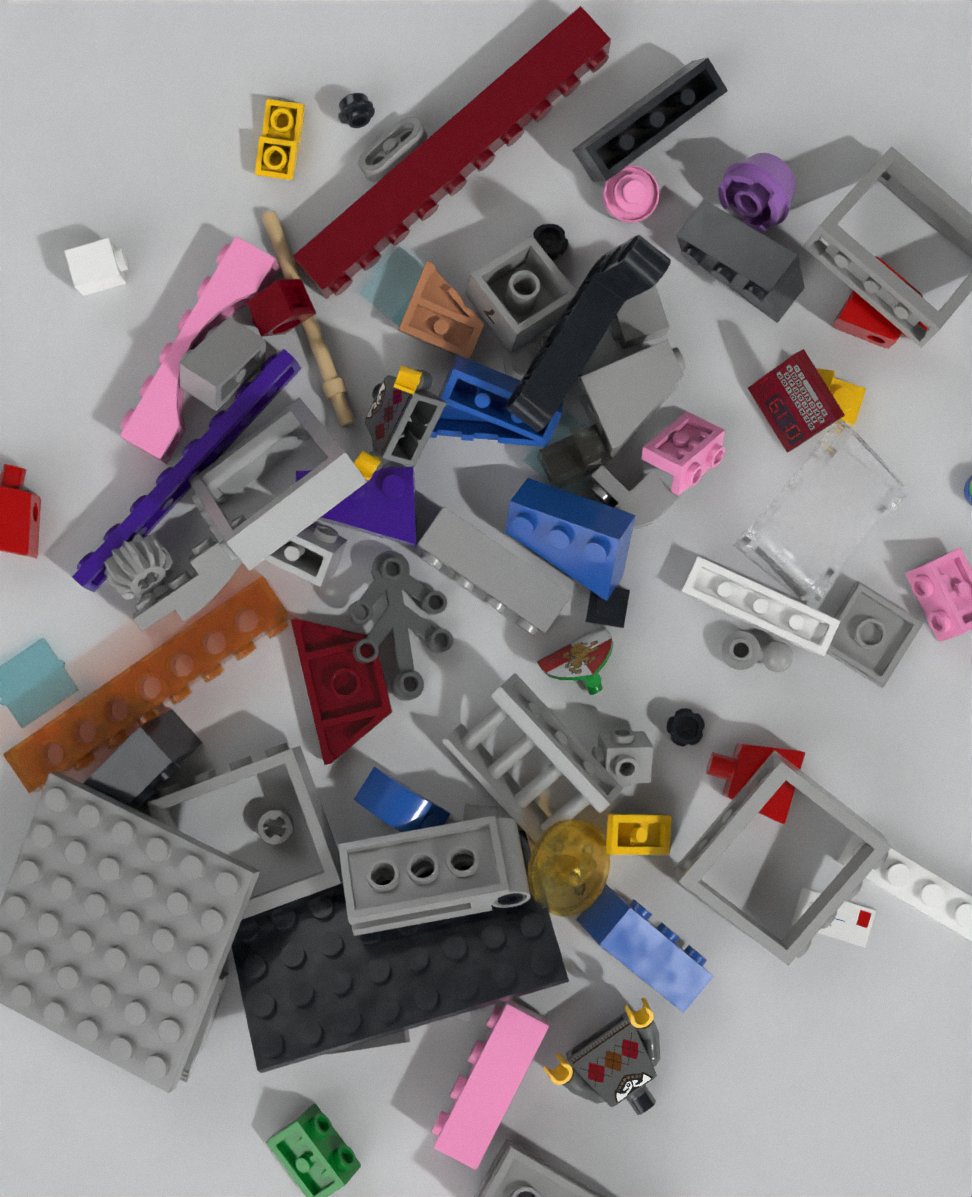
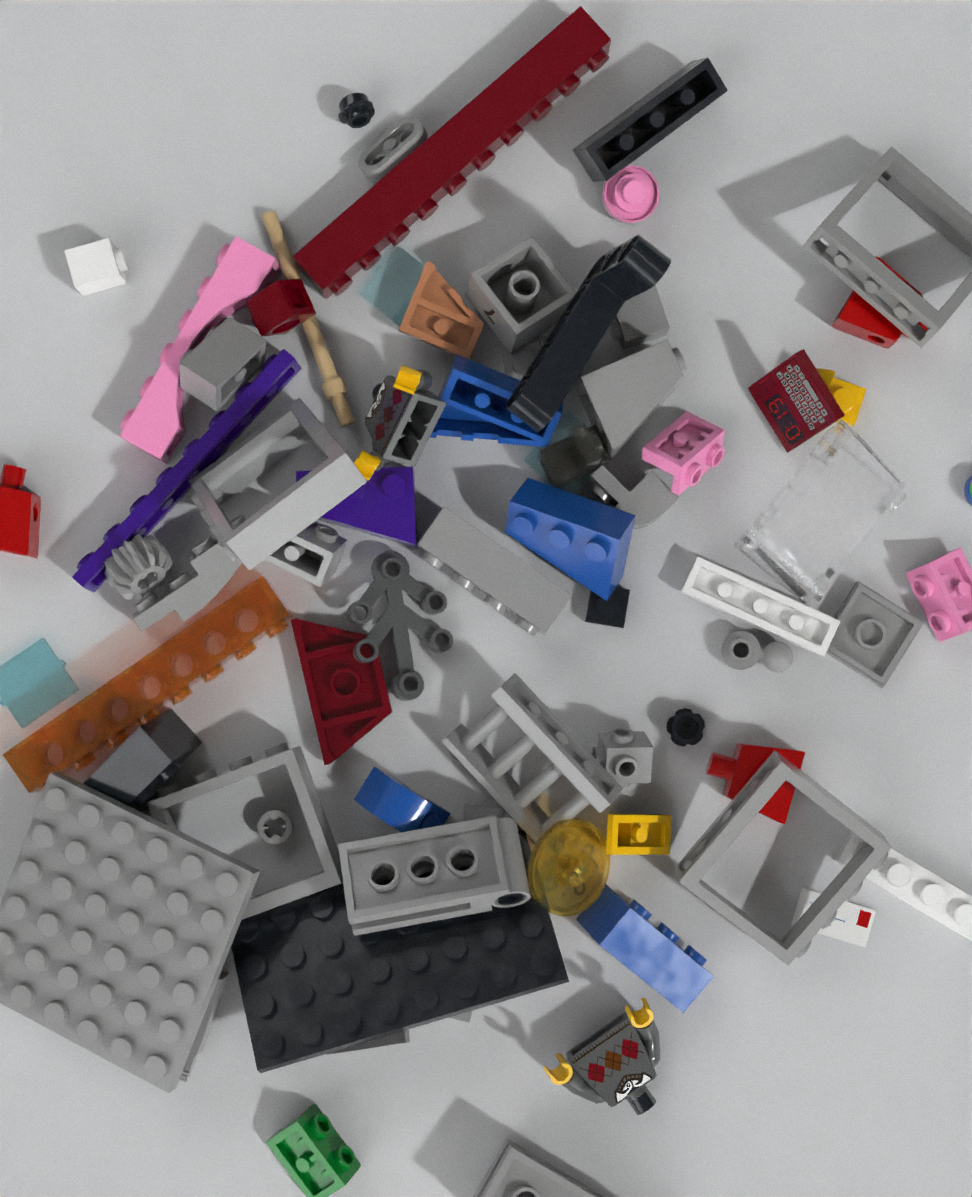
(280, 139): yellow slope -> none
(490, 1083): bright pink brick -> none
(556, 234): black plate -> none
(581, 660): shield -> none
(742, 259): black wedge -> none
(758, 190): medium lavender cone -> none

